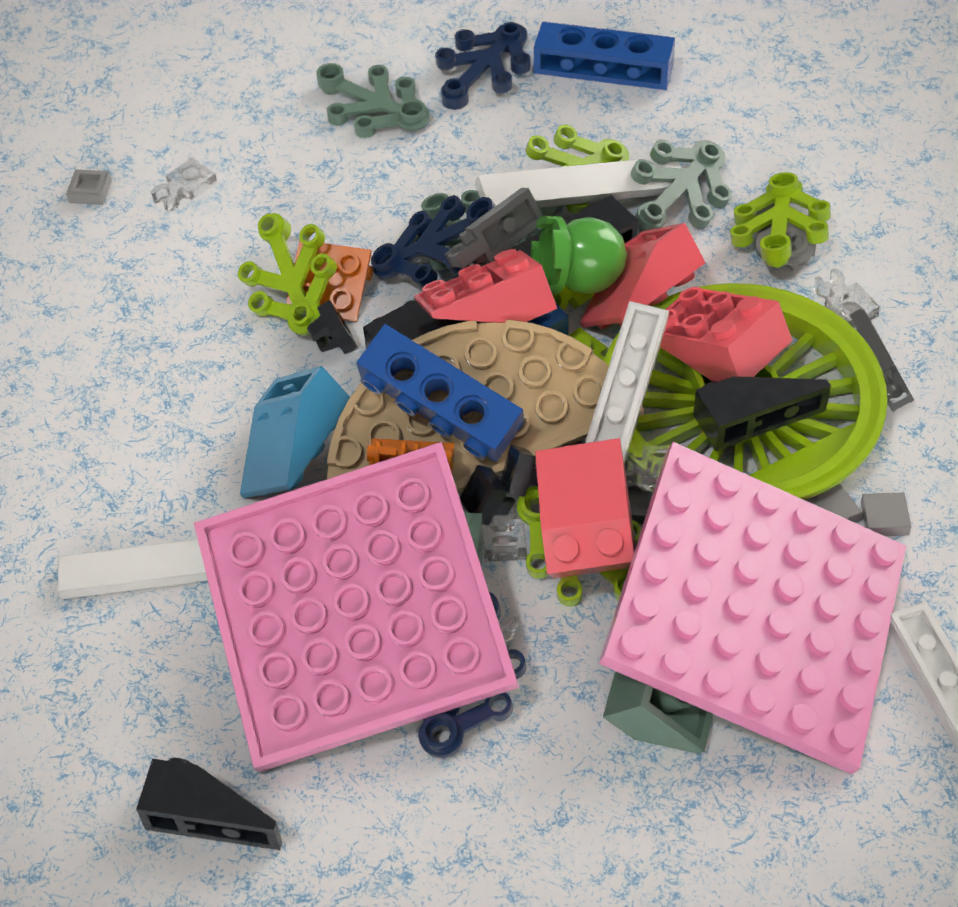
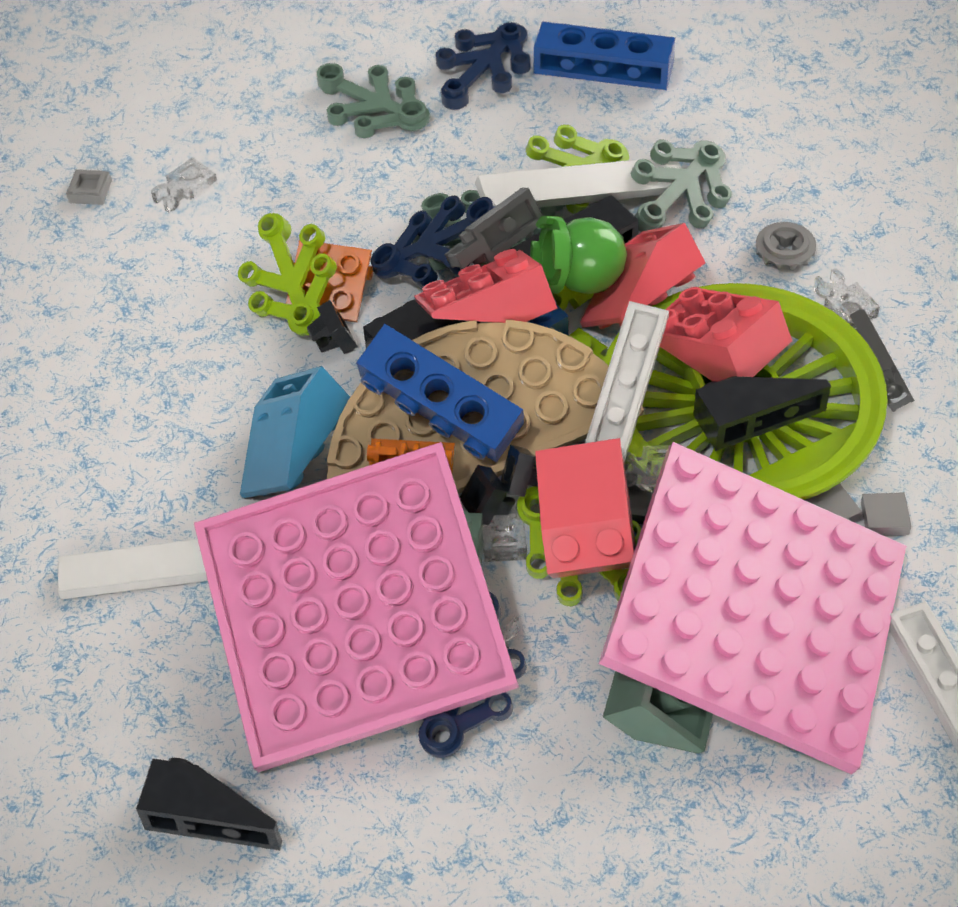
(782, 191): lime plant -> none

